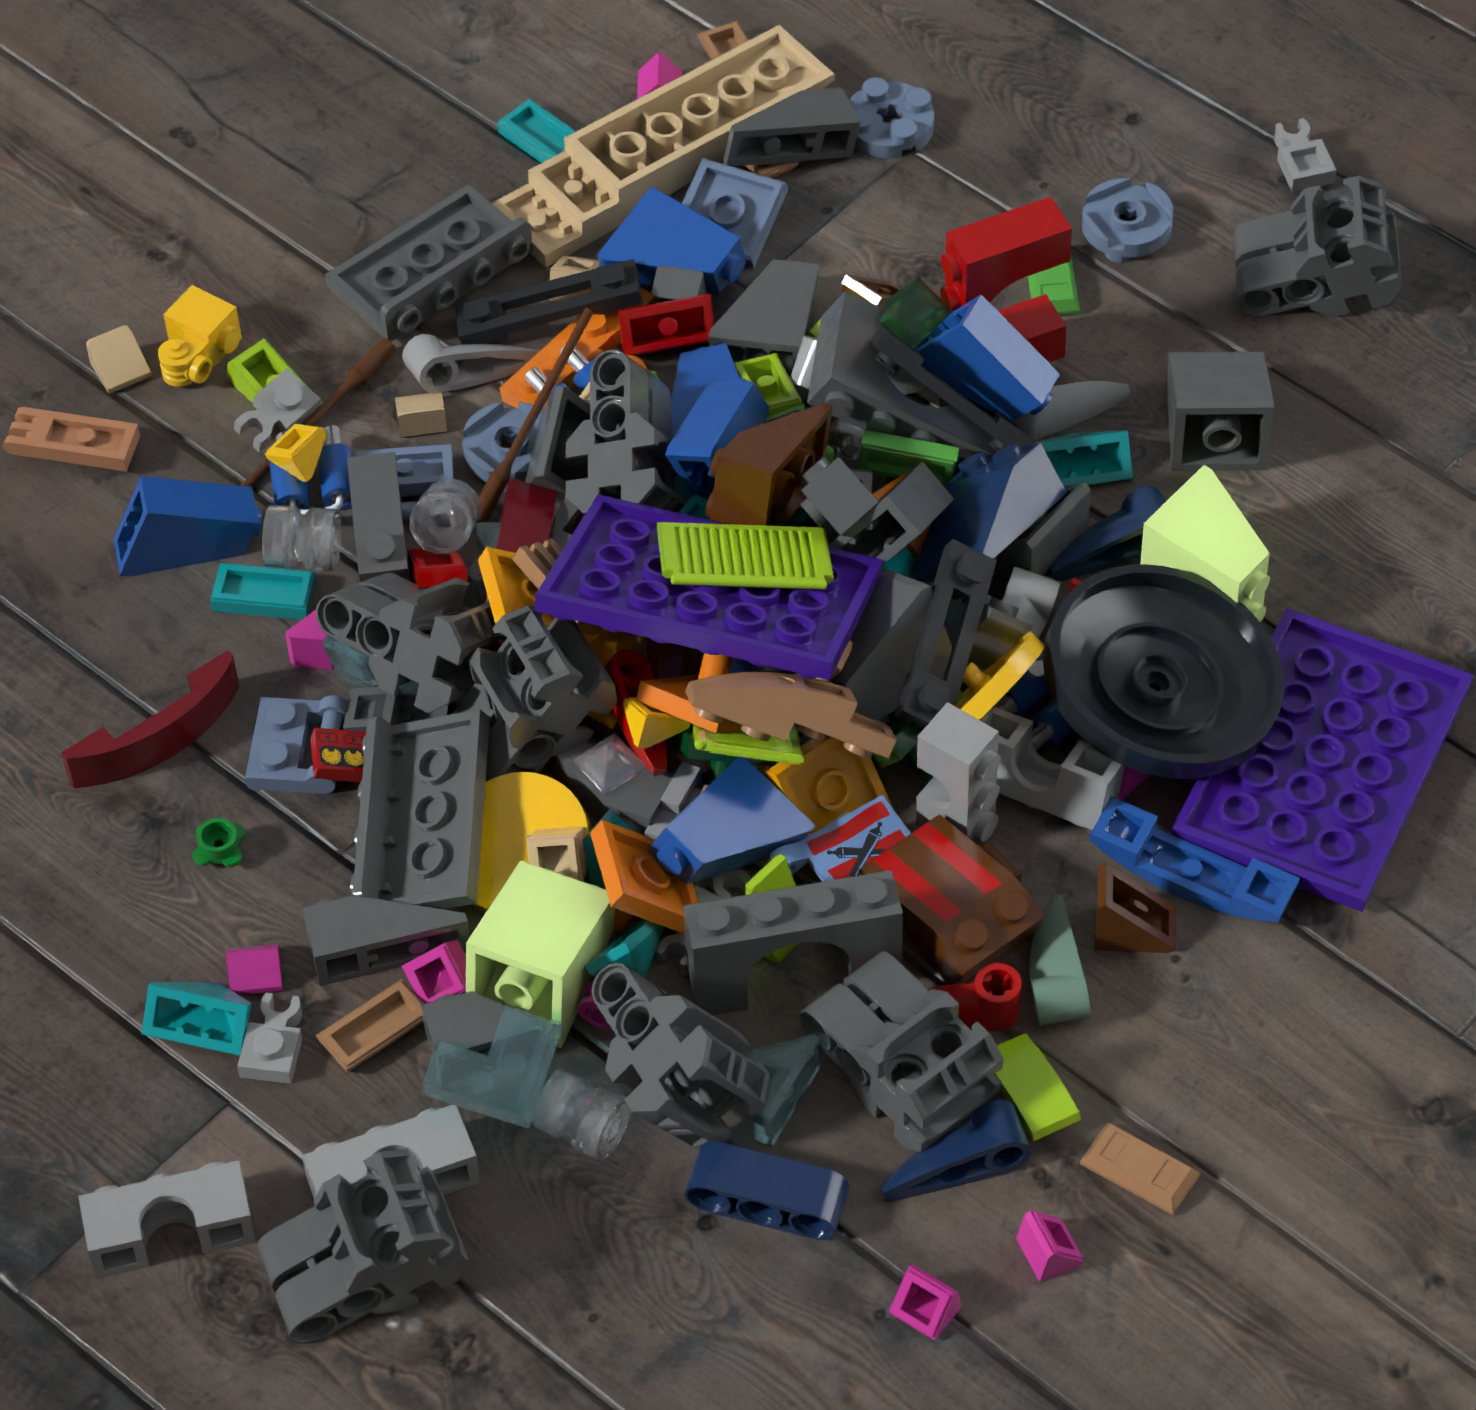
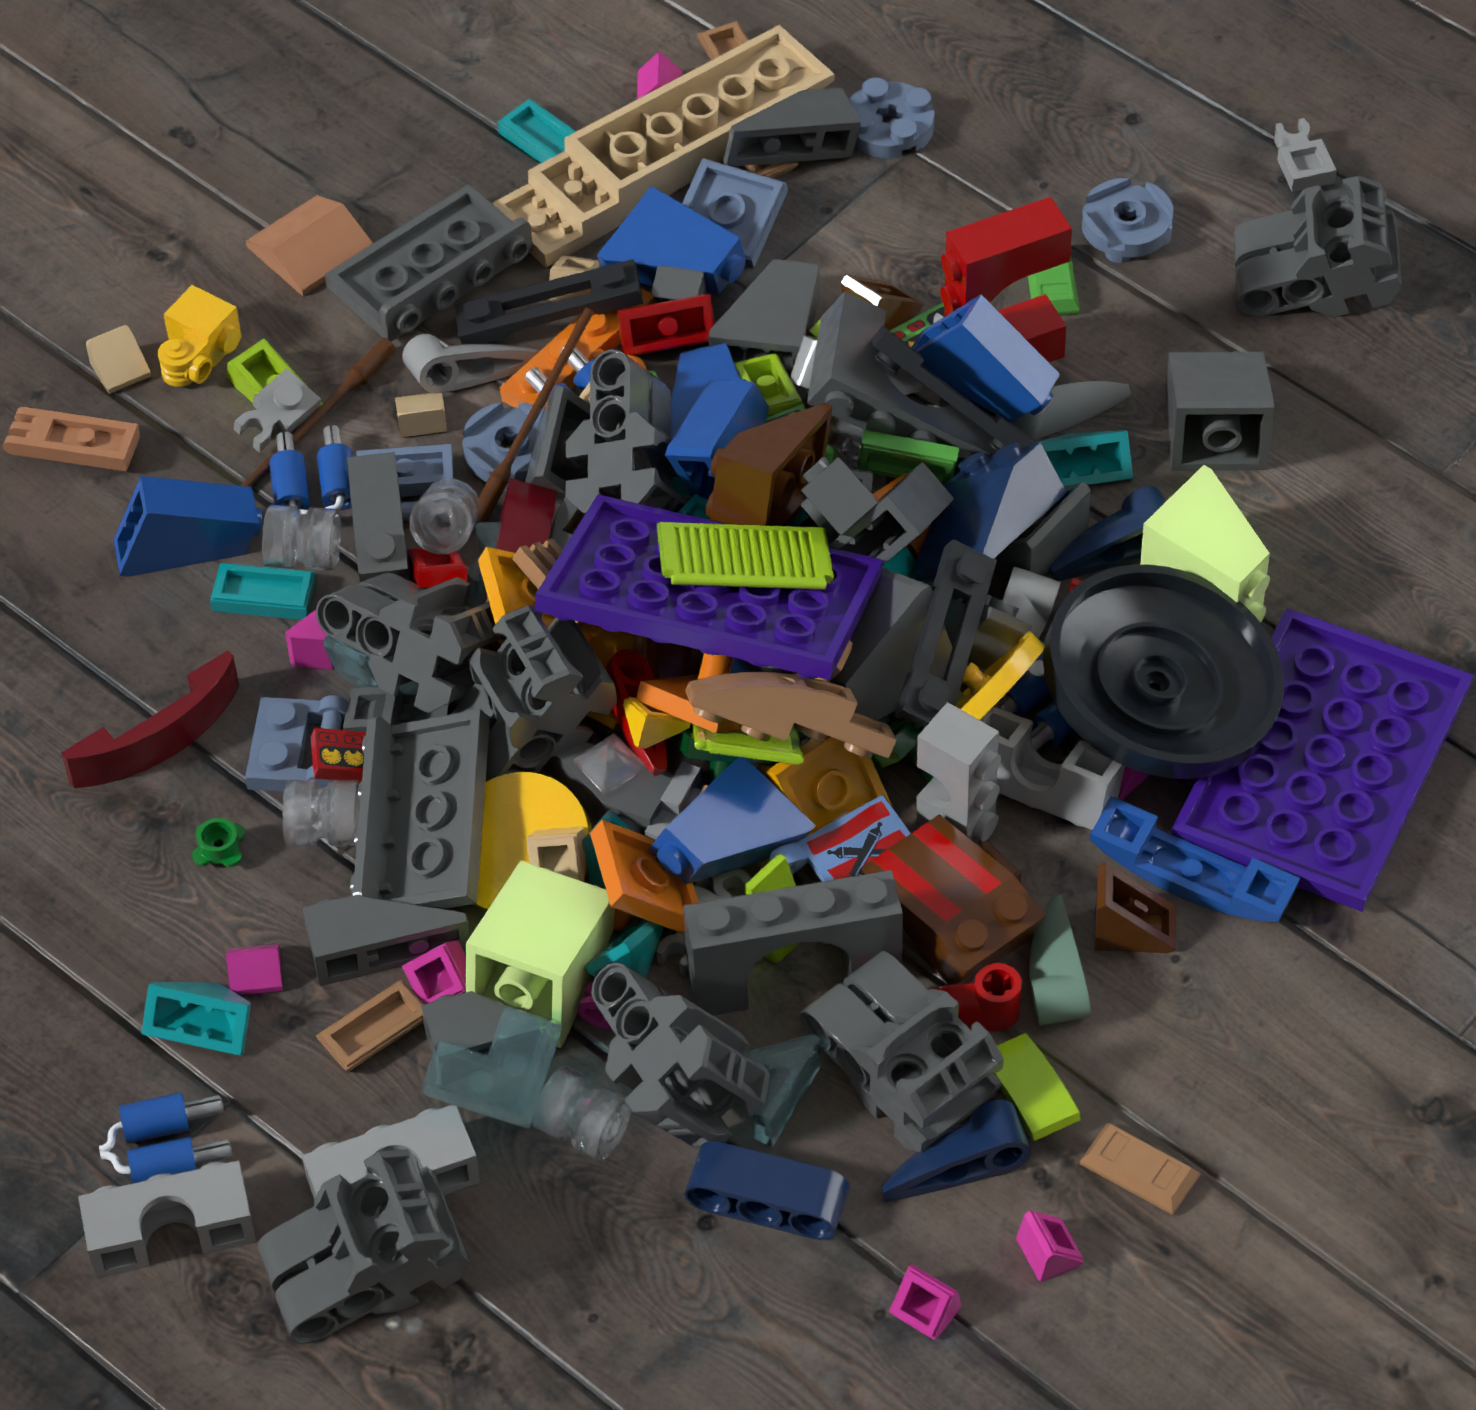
(158, 1119): none -> blue piece
(272, 1047): light grey plate -> none
(298, 450): yellow slope -> none
(309, 242): none -> nougat slope
(320, 812): none -> clear wheel
(913, 312): clear green slope -> none

